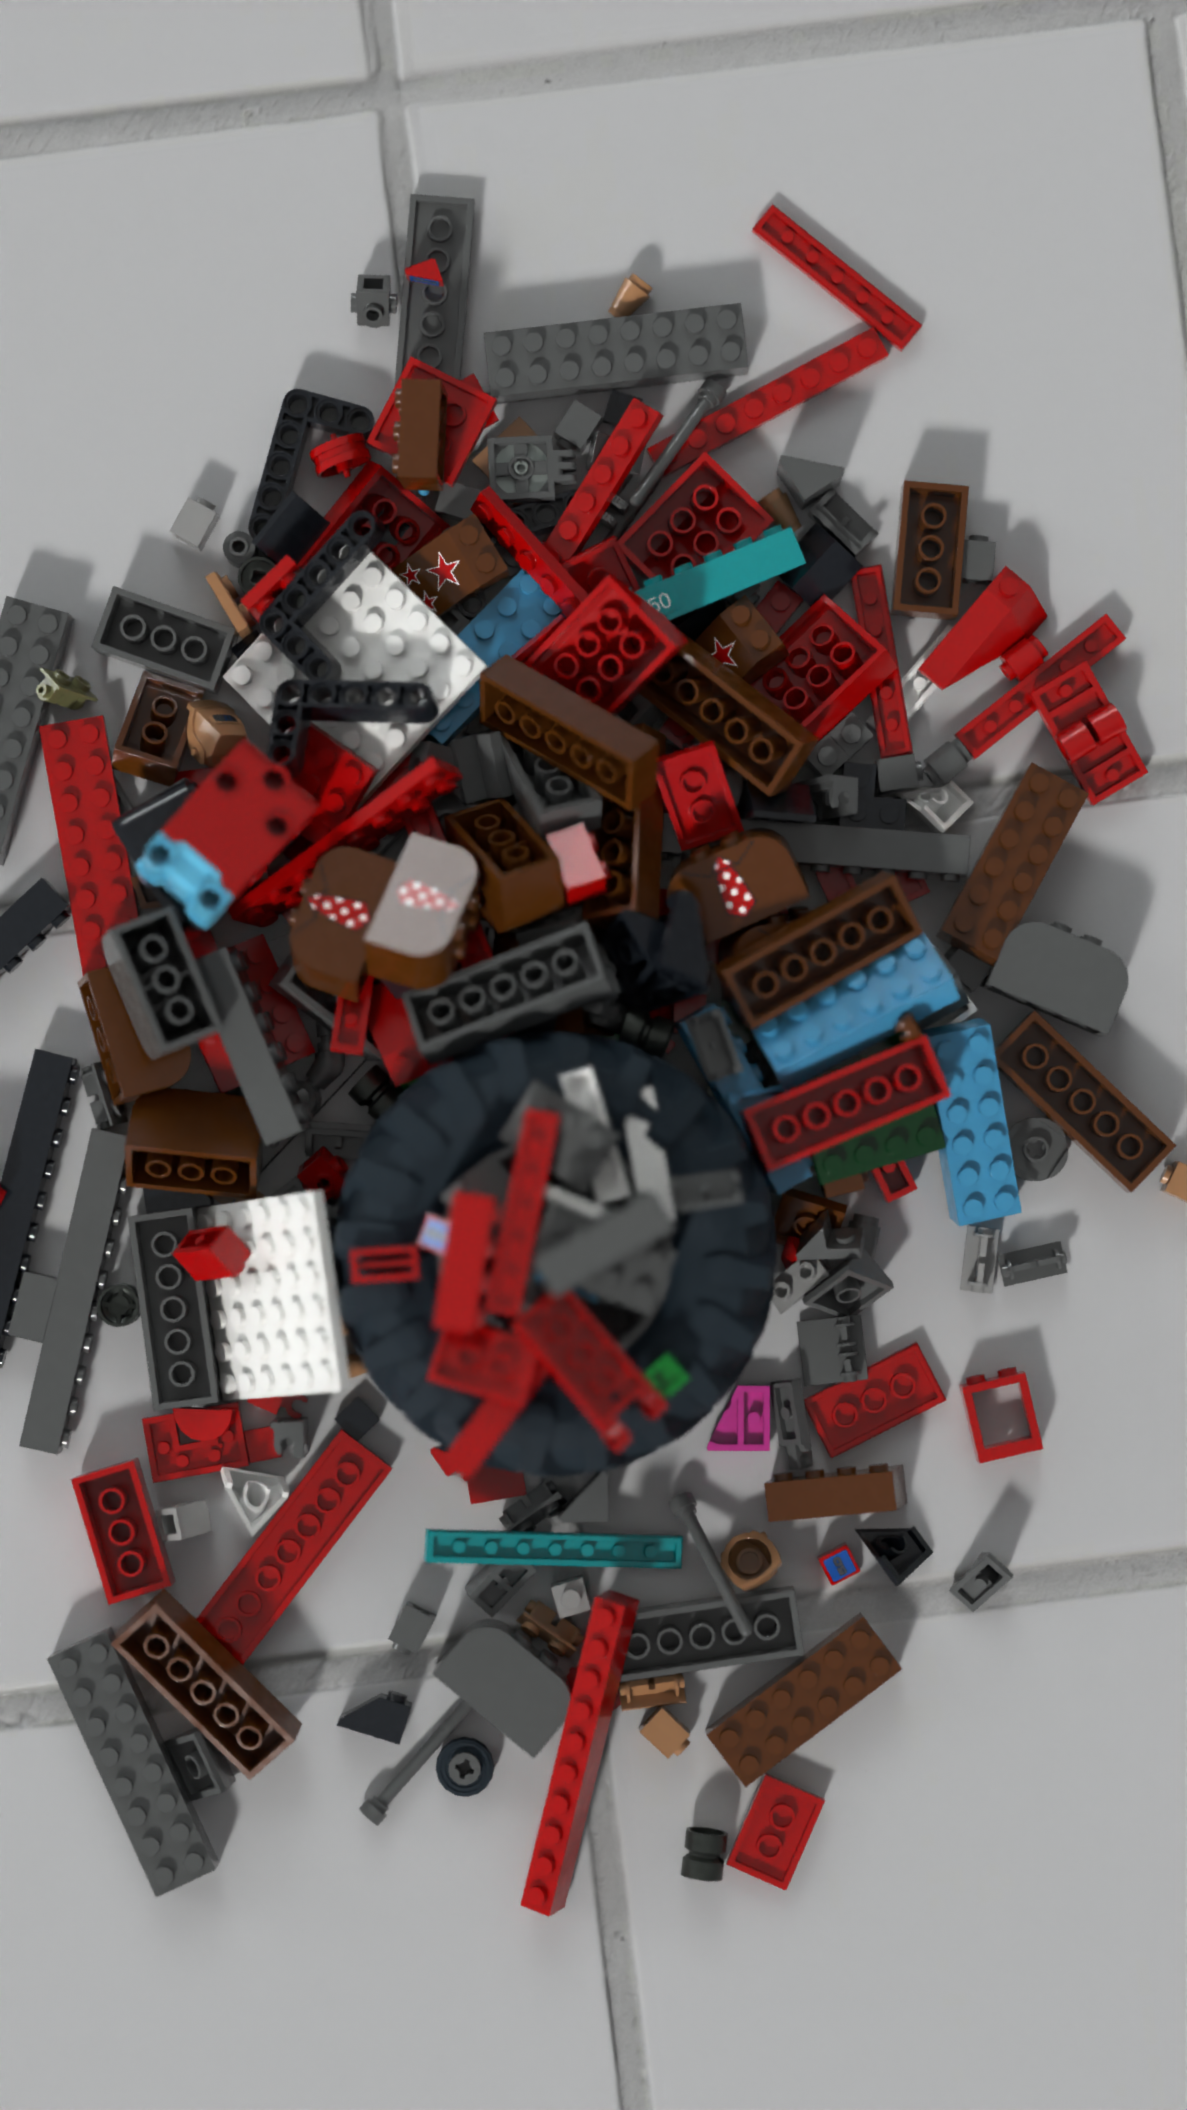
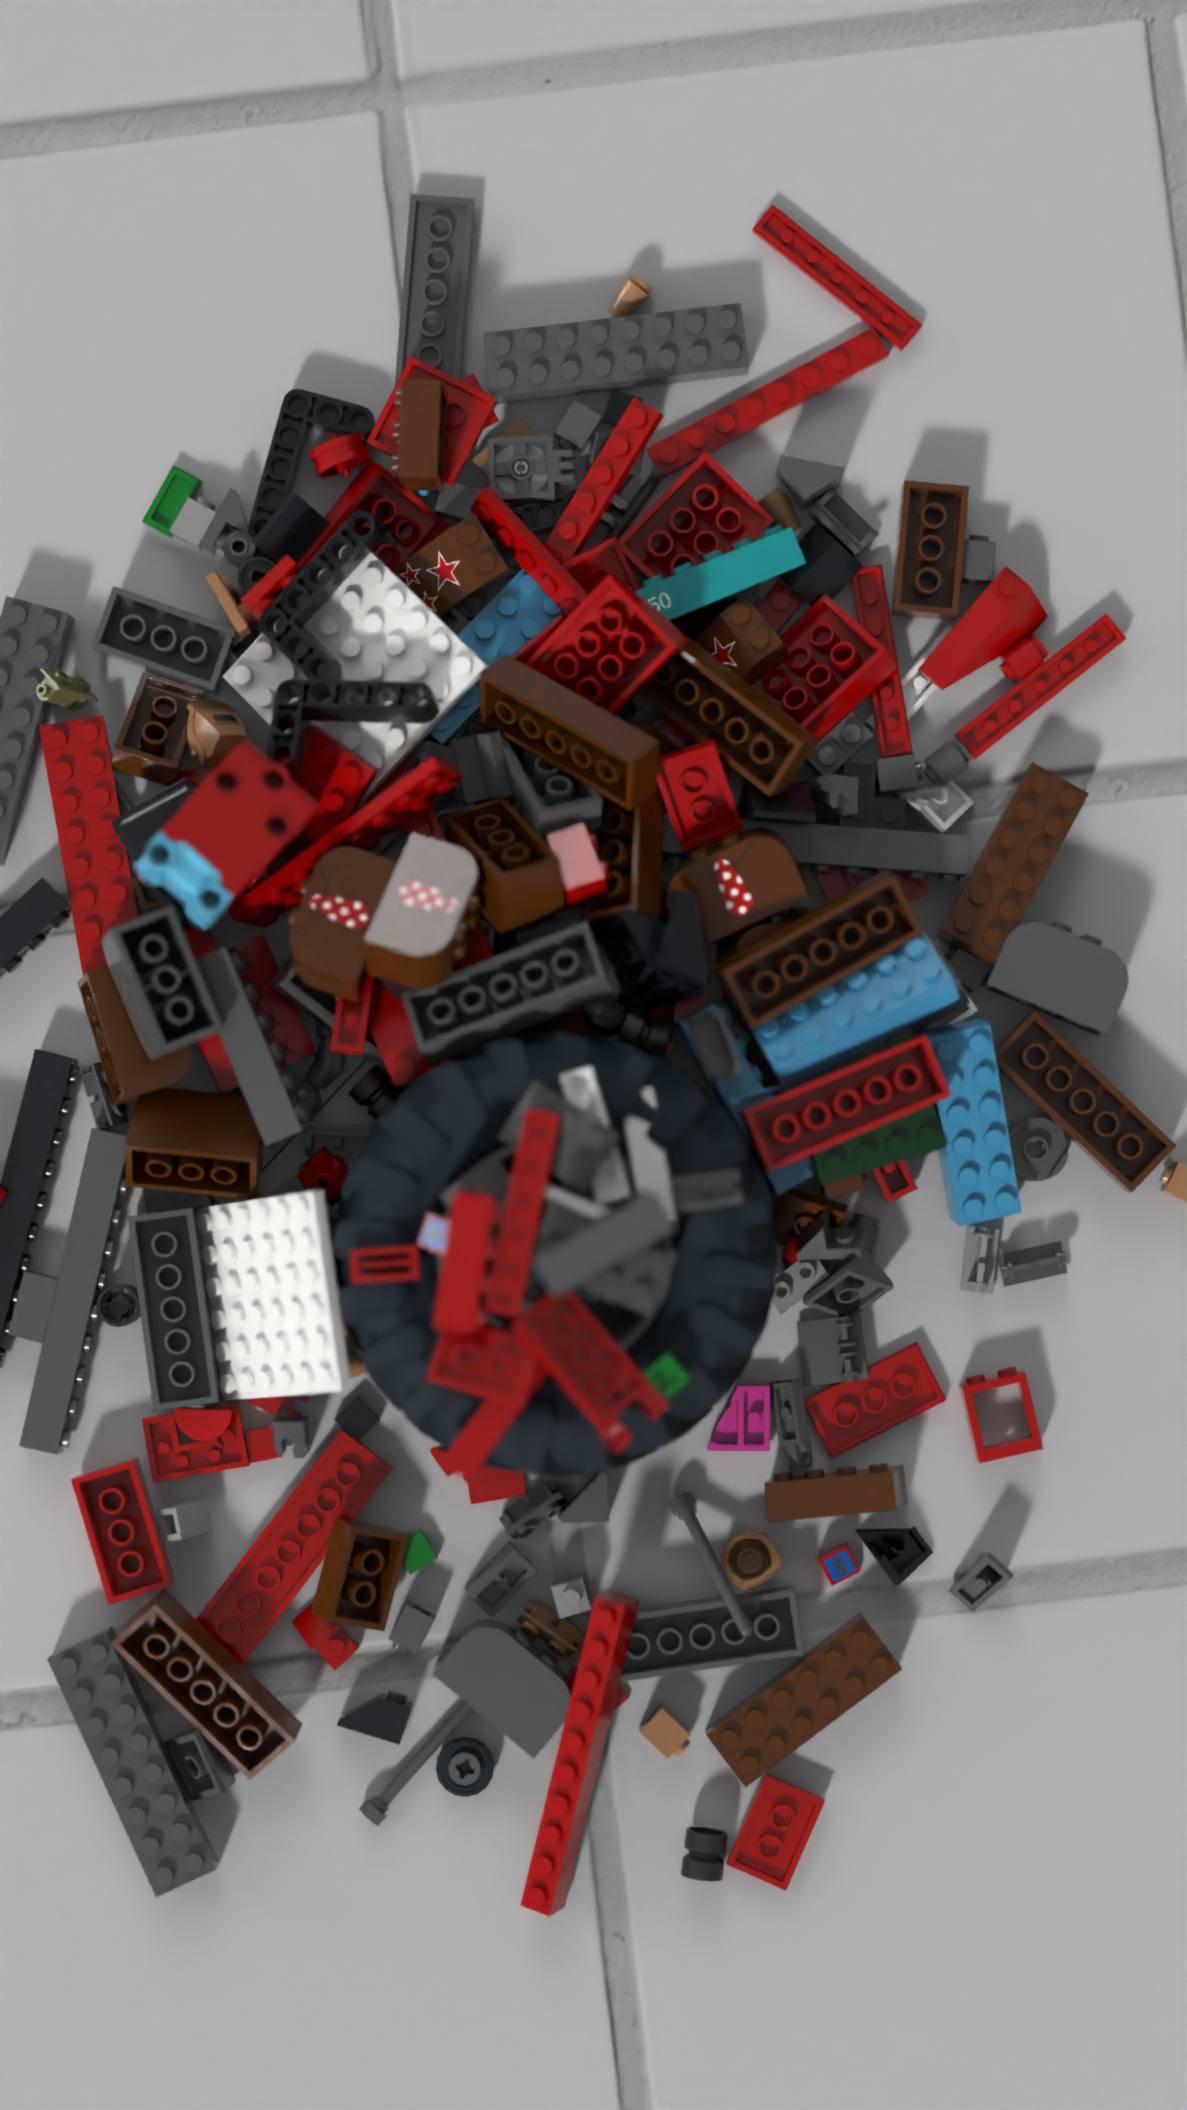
(170, 500): none -> green tile
(212, 1253): red brick -> none
(228, 515): none -> dark grey slope
(254, 1495): white slope -> none
(326, 1637): none -> red slope
(359, 1574): none -> reddish brown brick
(373, 301): dark grey brick -> none
(418, 1552): none -> green tile
(425, 272): red slope -> none
(553, 1548): teal tile -> none
(652, 1692): medium nougat hinge -> none
(710, 395): dark grey piece -> none
(910, 1026): reddish brown hinge -> none
(1088, 732): red plate -> none

